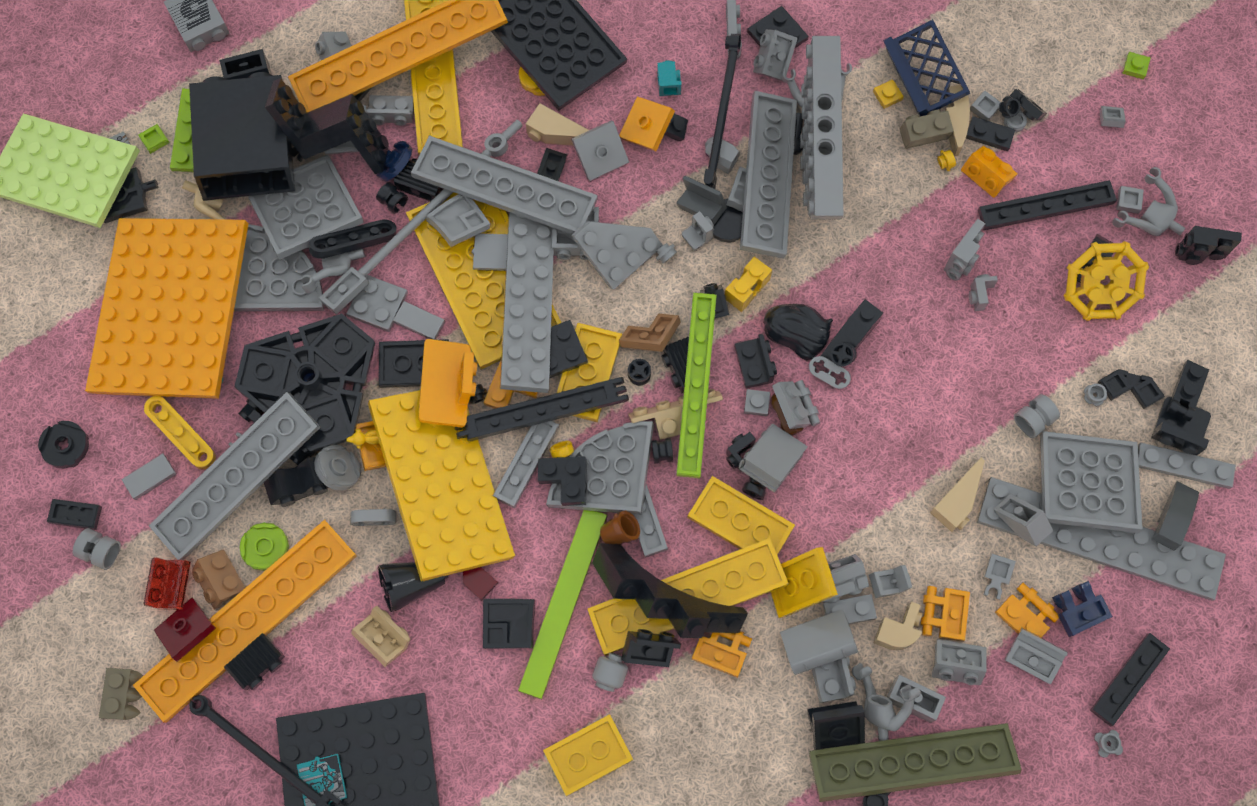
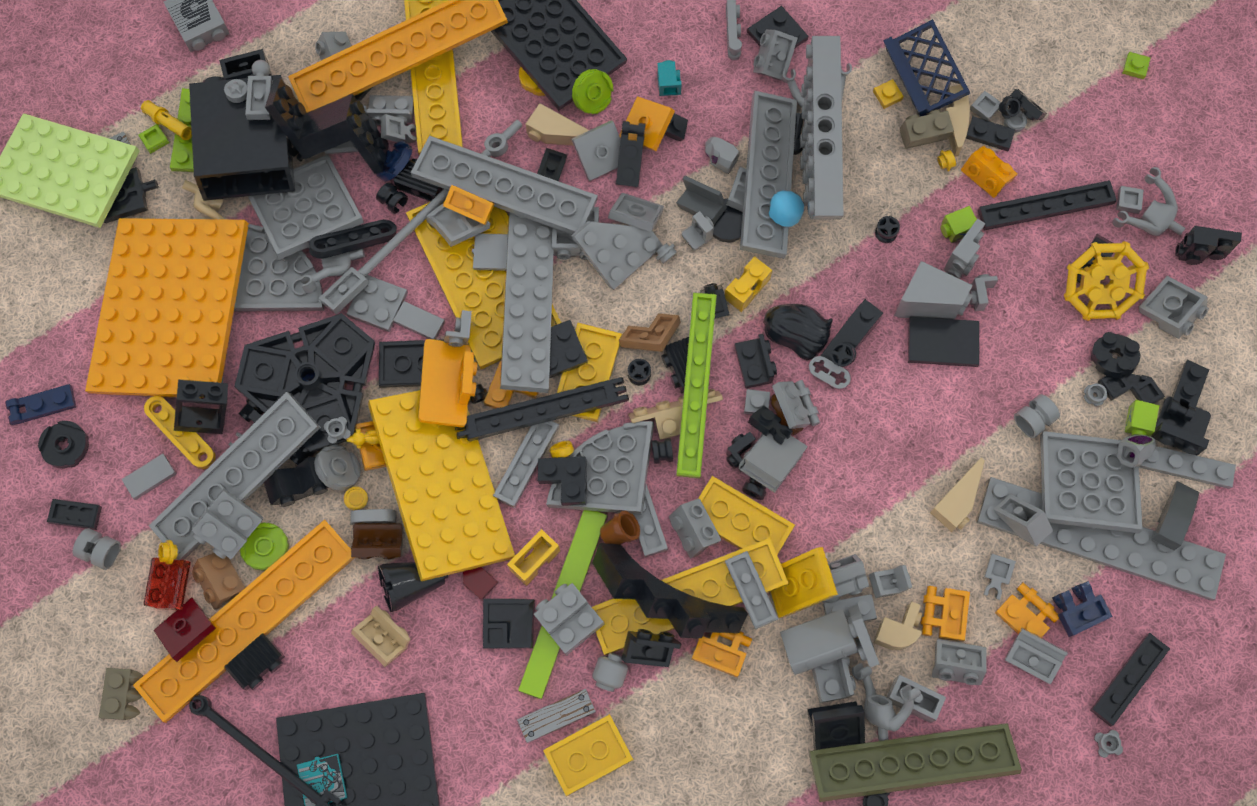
(41, 404): none -> dark blue plate
(162, 117): none -> yellow pin
(167, 552): none -> yellow plate
(211, 419): none -> black window
(226, 524): none -> light grey plate
(236, 91): none -> light grey tile
(258, 91): none -> light grey plate
(333, 424): none -> light grey plate
(355, 498): none -> yellow plate
(377, 540): none -> reddish brown bracket
(394, 129): none -> light grey plate
(462, 329): none -> light grey bracket
(468, 204): none -> light orange plate
(544, 551): none -> yellow brick
(556, 716): none -> light grey tile
(568, 618): none -> light grey plate
(592, 91): none -> lime tile
(630, 155): none -> black plate
(636, 212): none -> light grey plate
(694, 527): none -> light grey bracket
(732, 43): black hinge -> none
(751, 590): none -> light grey tile
(769, 423): none -> black plate
(786, 208): none -> medium azure hair
(864, 643): none -> light grey plate
(890, 225): none -> black wheel
(934, 295): none -> light grey slope
(943, 341): none -> black tile
(957, 224): none -> lime brick
(1112, 116): light grey tile -> none
(1120, 344): none -> black plate
(1135, 450): none -> light grey rock
(1141, 418): none -> lime brick
(1175, 307): none -> light grey plate

